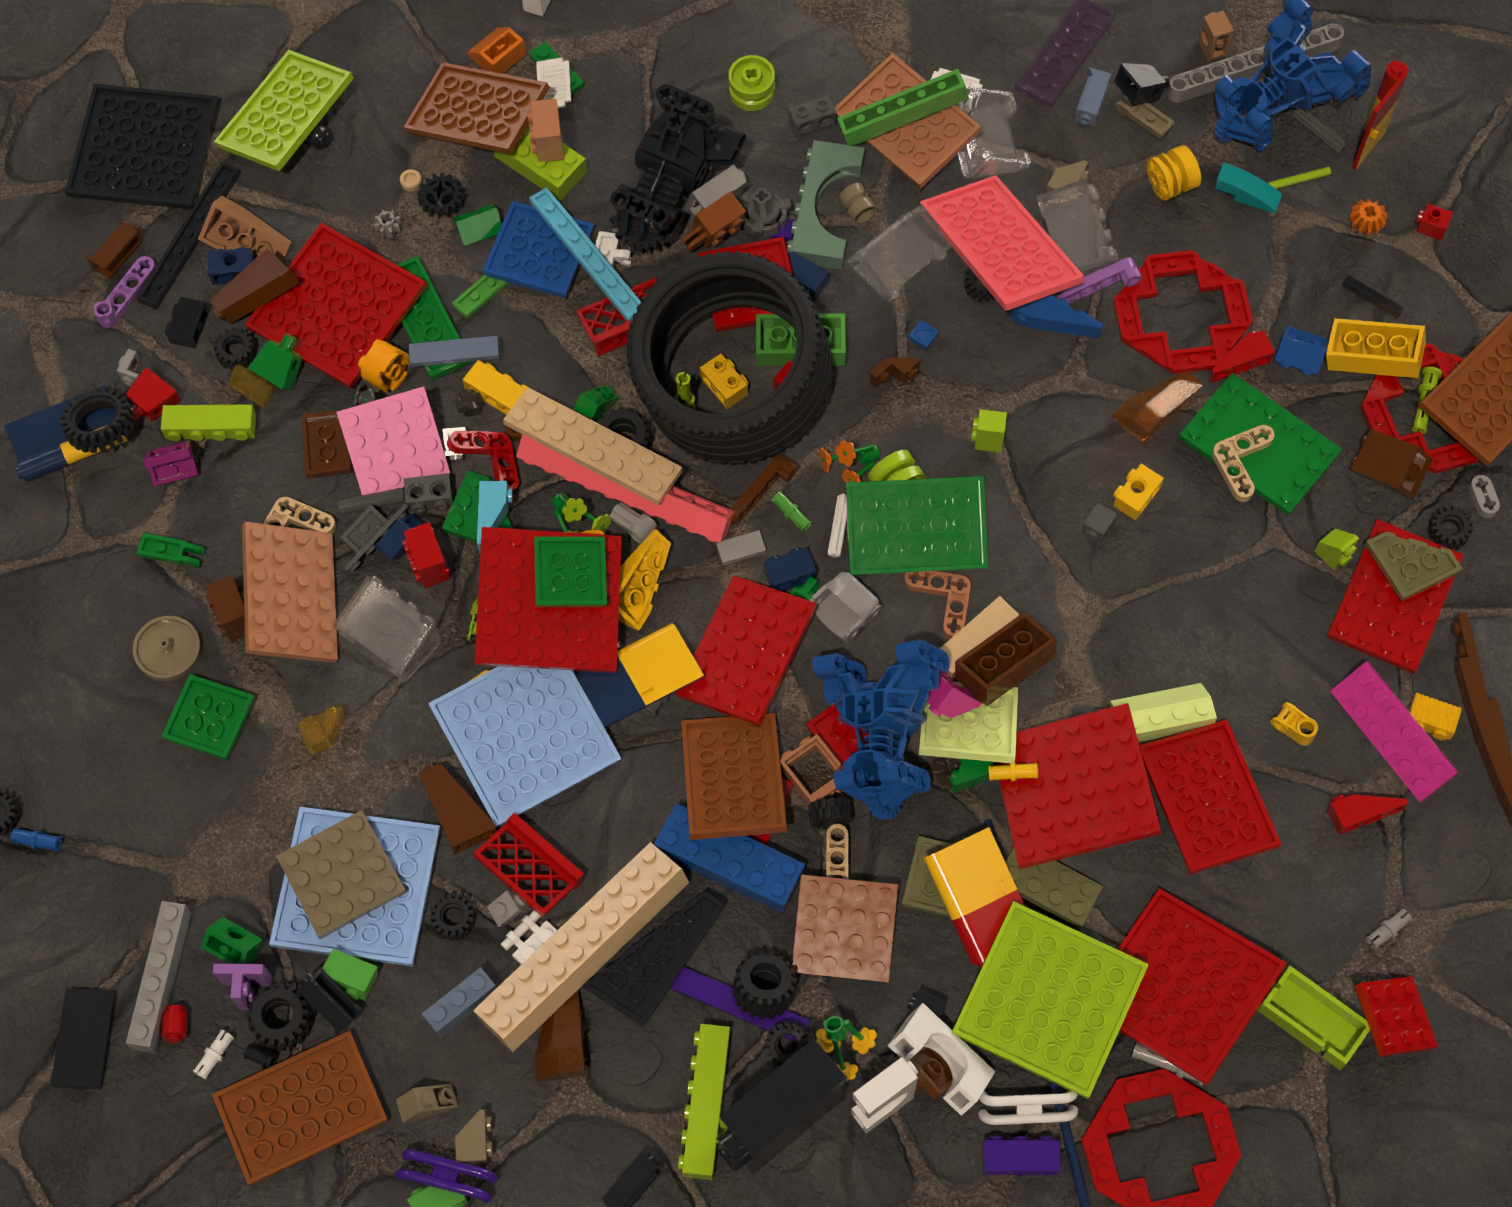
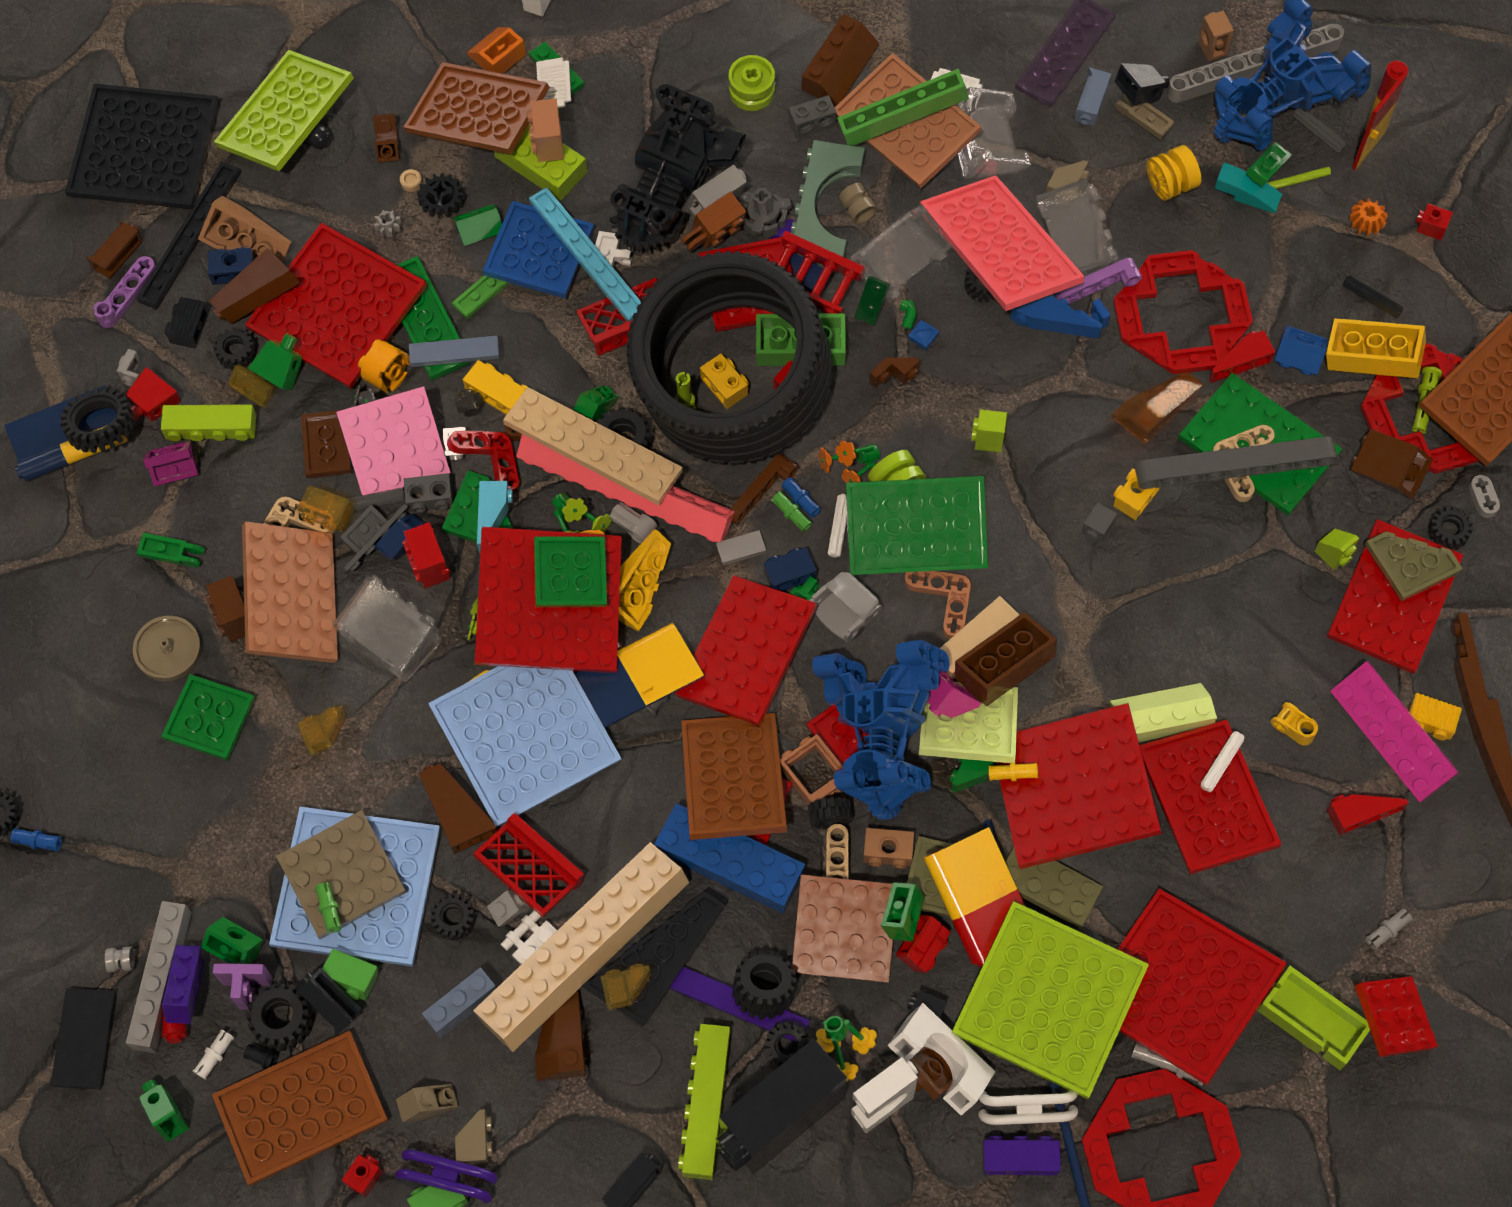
(119, 959): none -> light grey wheel
(162, 1111): none -> green torso
(183, 984): none -> dark purple brick
(325, 509): none -> clear yellow brick
(328, 907): none -> bright green pin
(362, 1174): none -> red brick
(386, 137): none -> reddish brown slope
(624, 987): none -> clear yellow slope
(801, 497): none -> blue pin
(830, 262): none -> red fence
(839, 60): none -> reddish brown slope
(872, 300): none -> dark green plate
(878, 838): none -> medium nougat brick
(902, 911): none -> green brick
(910, 315): none -> green arm
(927, 942): none -> red brick
(1100, 313): none -> blue tile
(1222, 761): none -> white axle
(1235, 462): none -> dark grey beam
(1268, 164): none -> green plate

